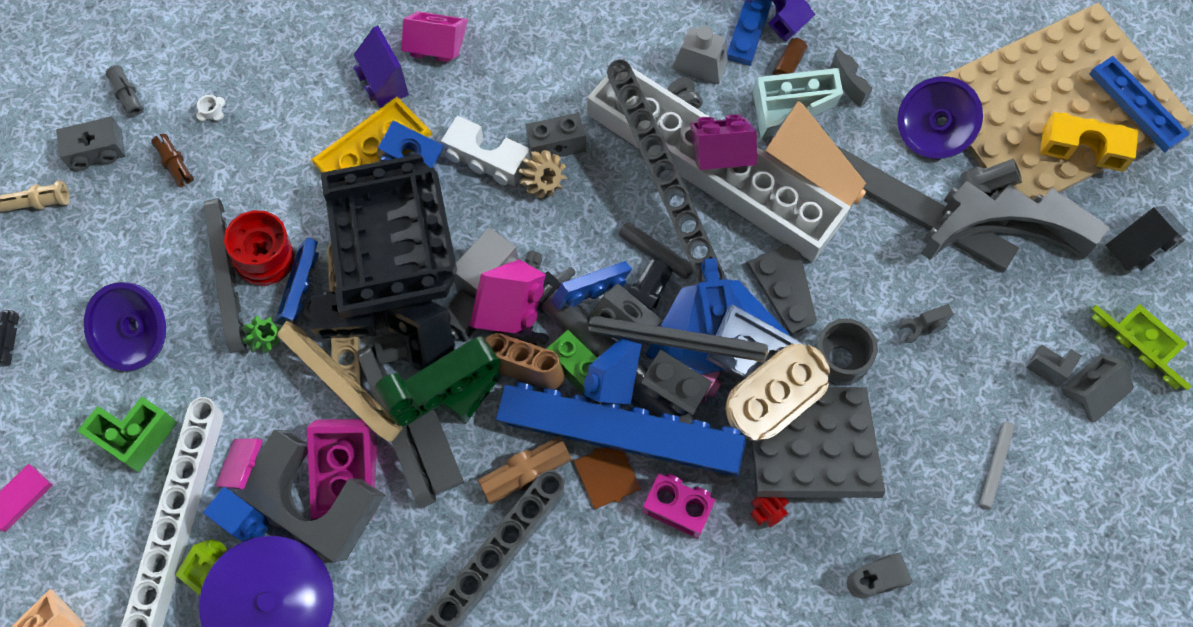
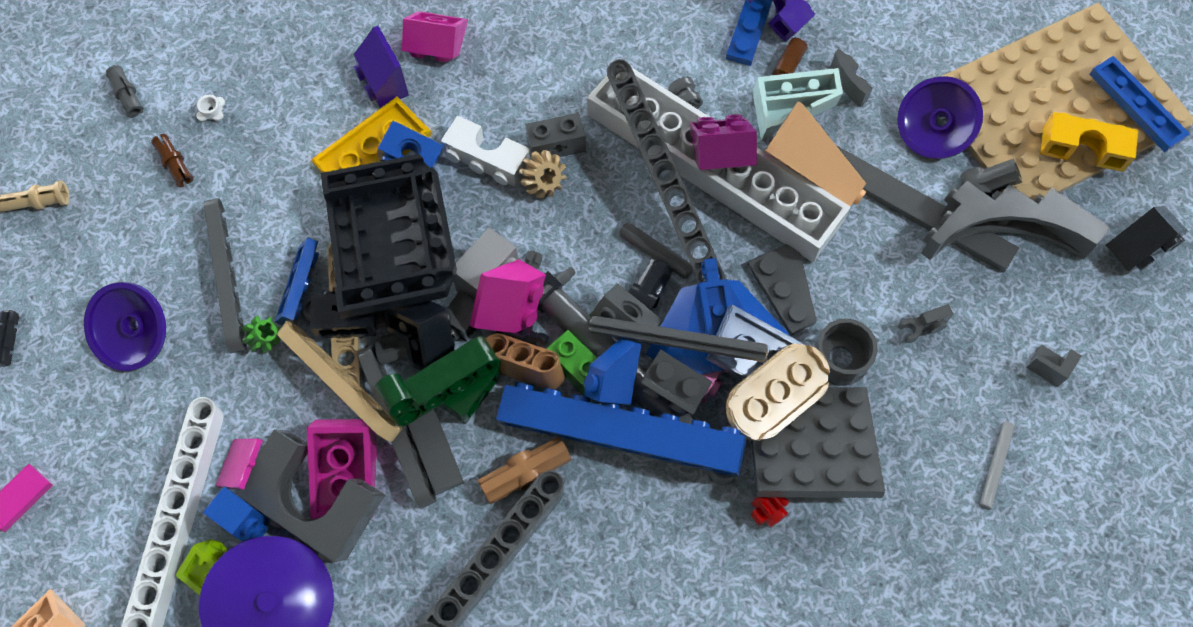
(90, 143): dark grey brick -> none
(132, 438): bright green brick -> none
(259, 247): red wheel -> none
(590, 285): blue plate -> none
(606, 476): dark orange piece -> none
(675, 513): dark pink brick -> none
(702, 55): light grey torso -> none
(883, 575): dark grey piece -> none
(1100, 385): dark grey panel -> none
(1148, 337): lime bracket -> none

